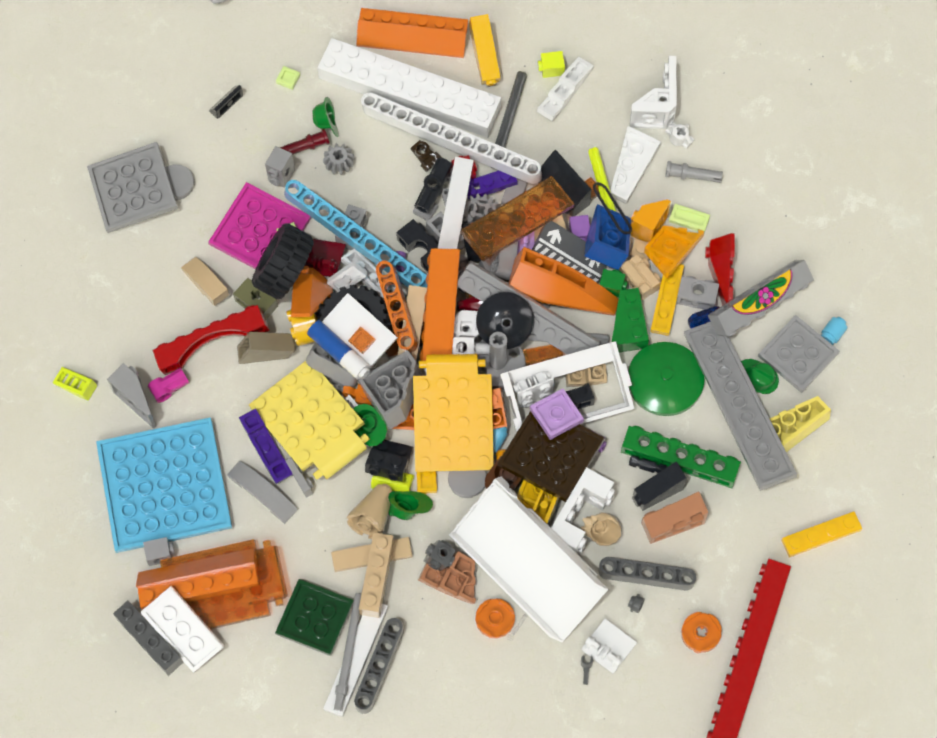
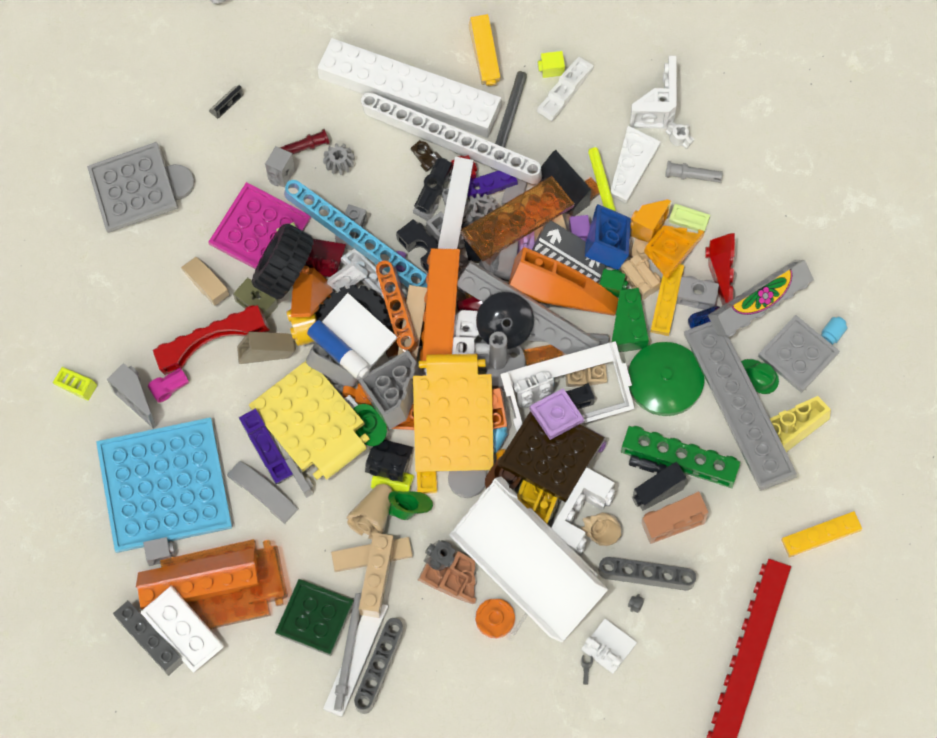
(288, 77): yellowish green tile -> none
(325, 116): green piece -> none
(361, 340): clear orange tile -> none
(412, 32): orange slope -> none
(615, 203): black piece -> none
(703, 621): orange plate -> none

